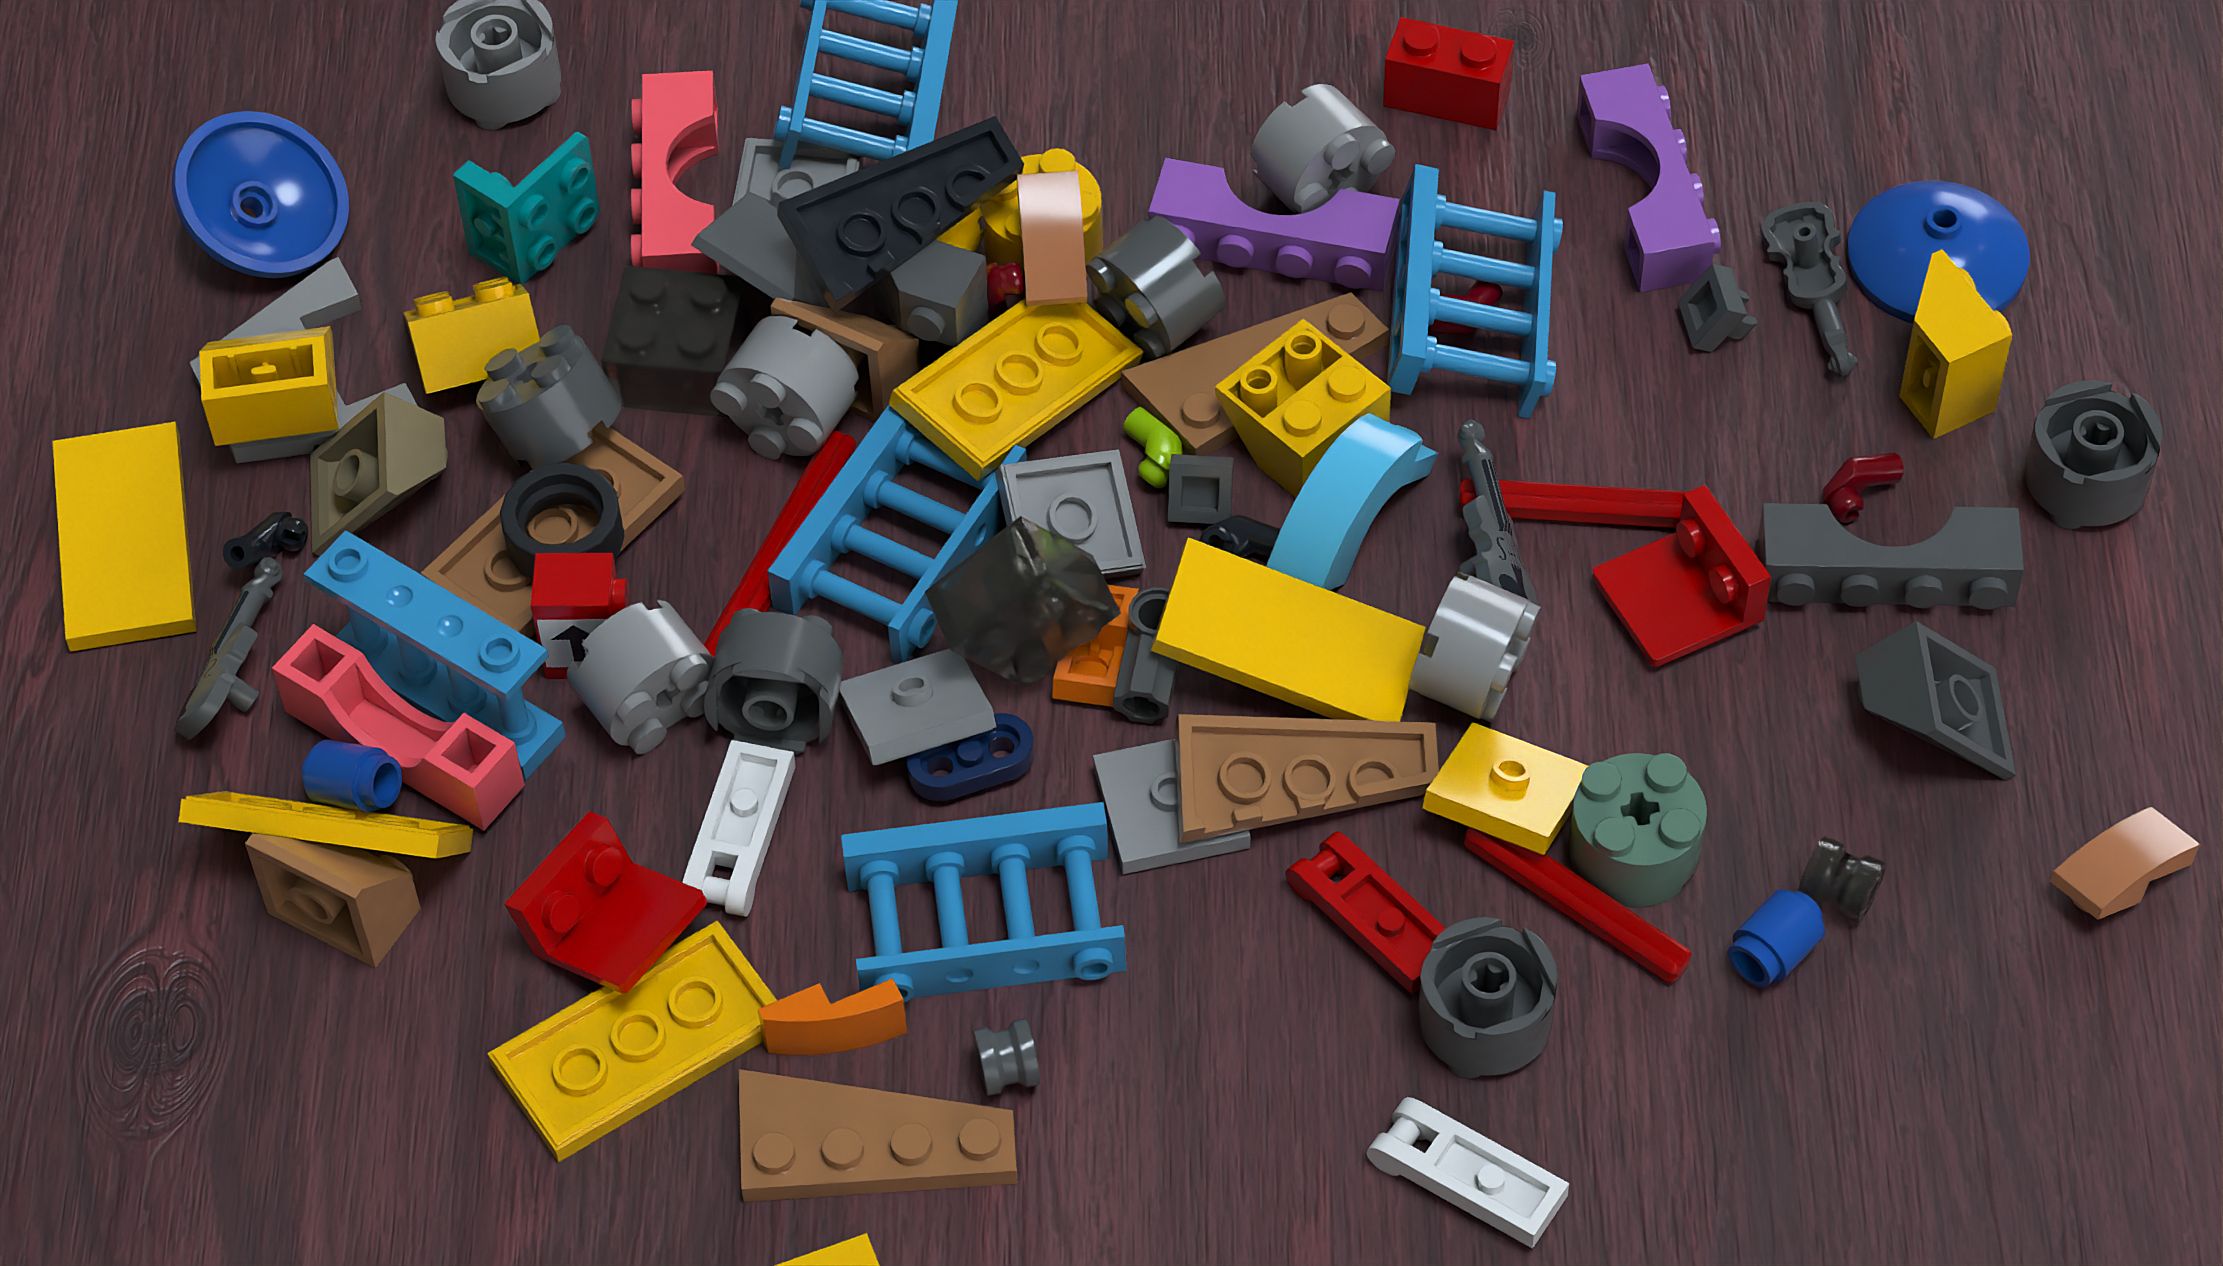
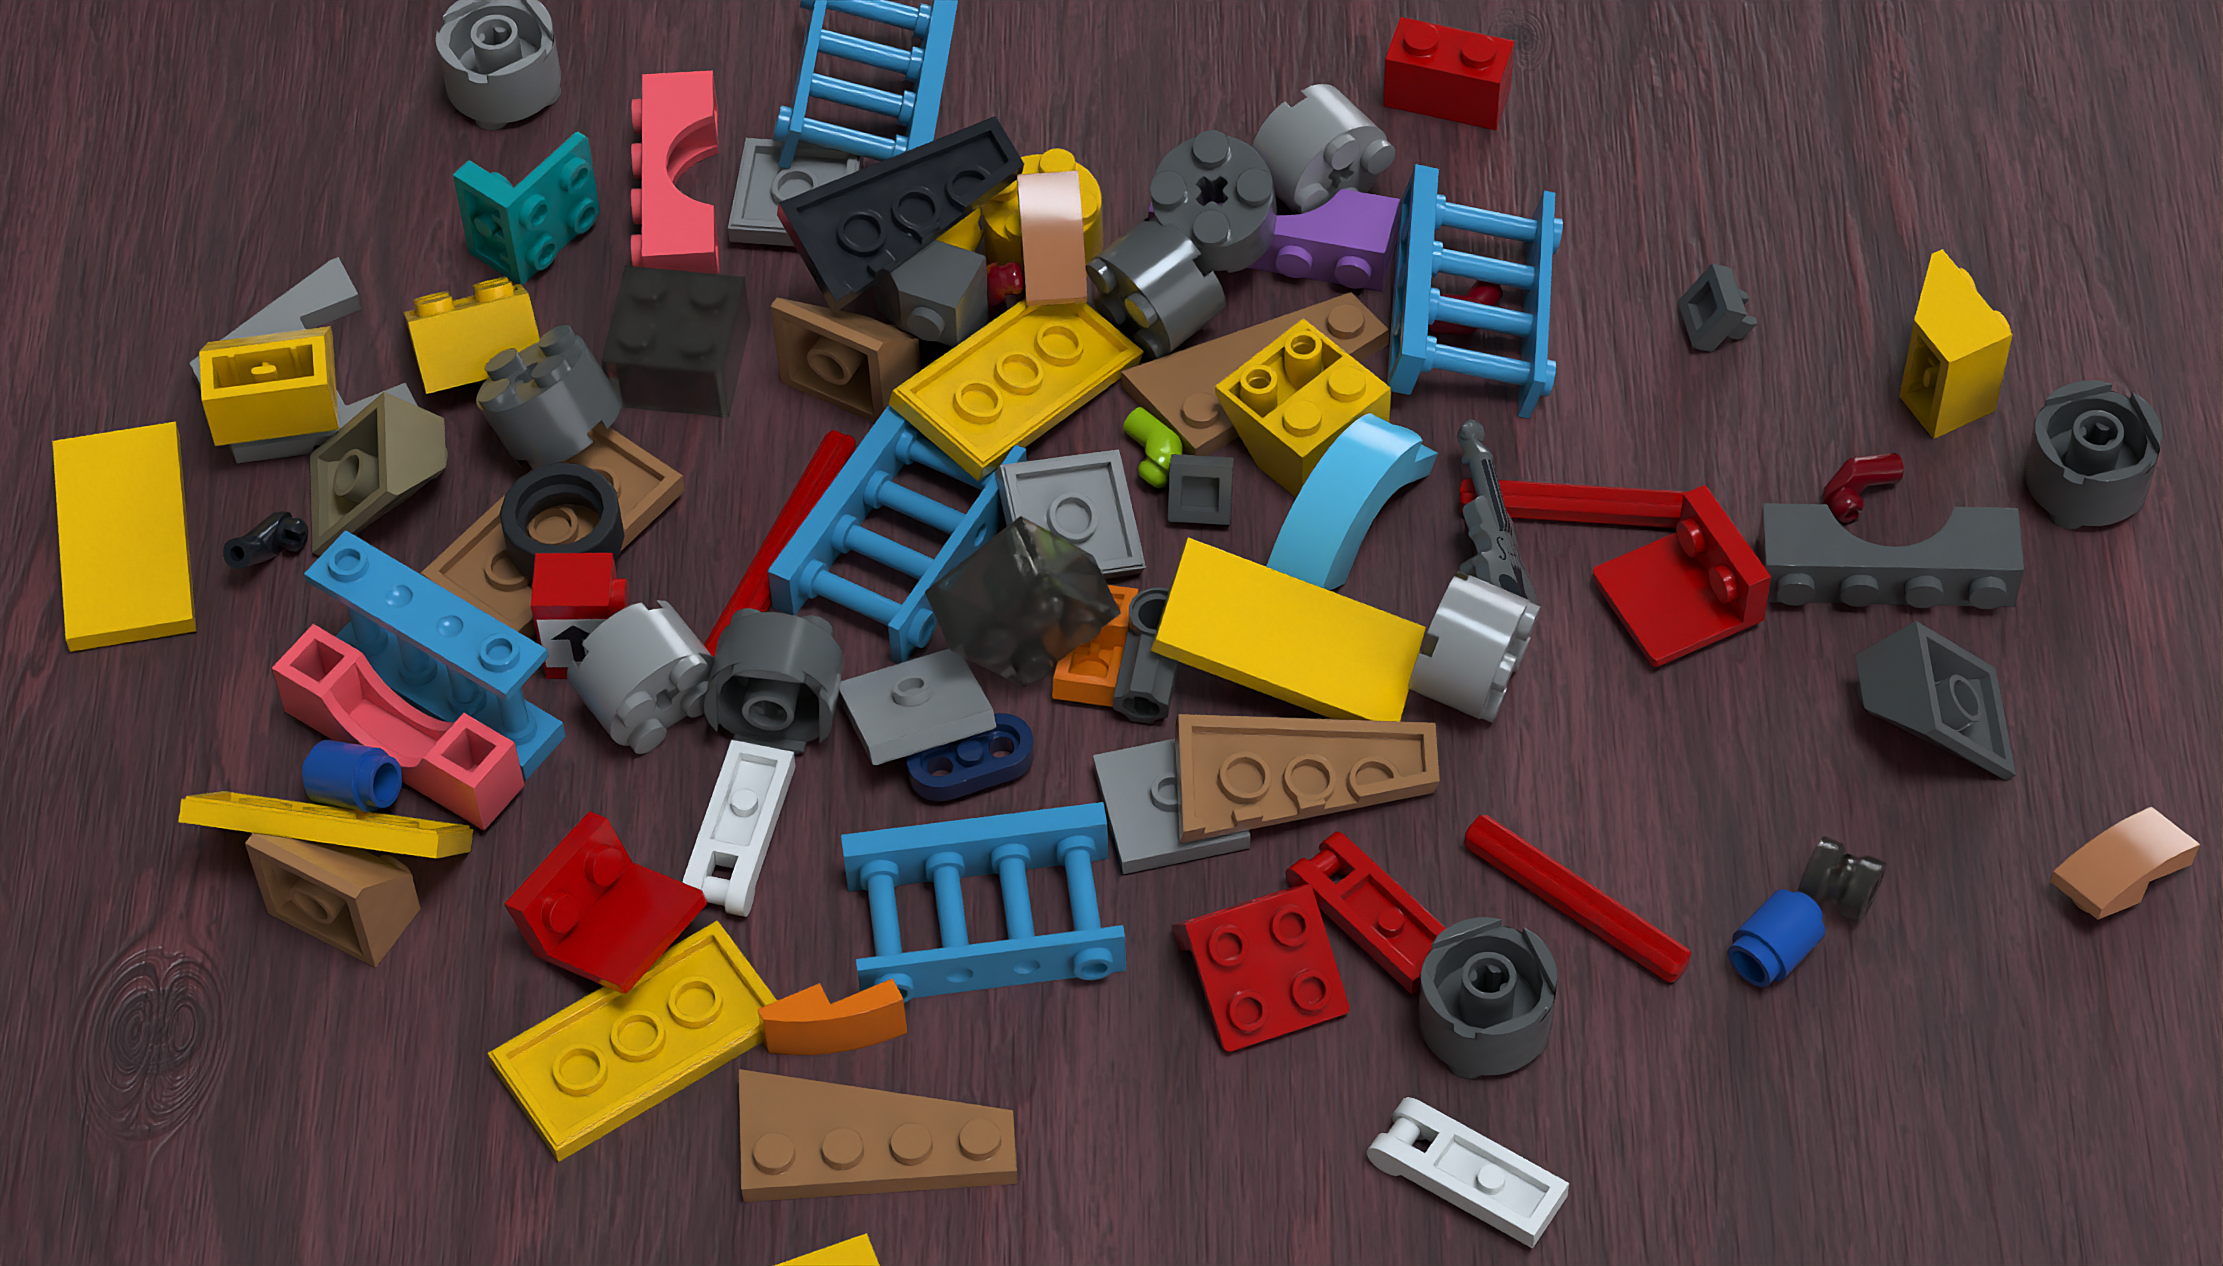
(227, 654): dark grey piece -> none
(274, 172): blue dish -> none
(759, 250): dark grey slope -> none
(786, 388): light grey brick -> none
(1006, 1057): dark grey wheel -> none
(1212, 172): none -> dark grey brick
(1241, 536): black arm -> none
(1265, 966): none -> red bracket
(1505, 788): yellow plate -> none
(1630, 124): medium lavender arch -> none
(1637, 827): sand green brick -> none
(1803, 240): dark grey piece -> none
(1907, 223): blue dish -> none

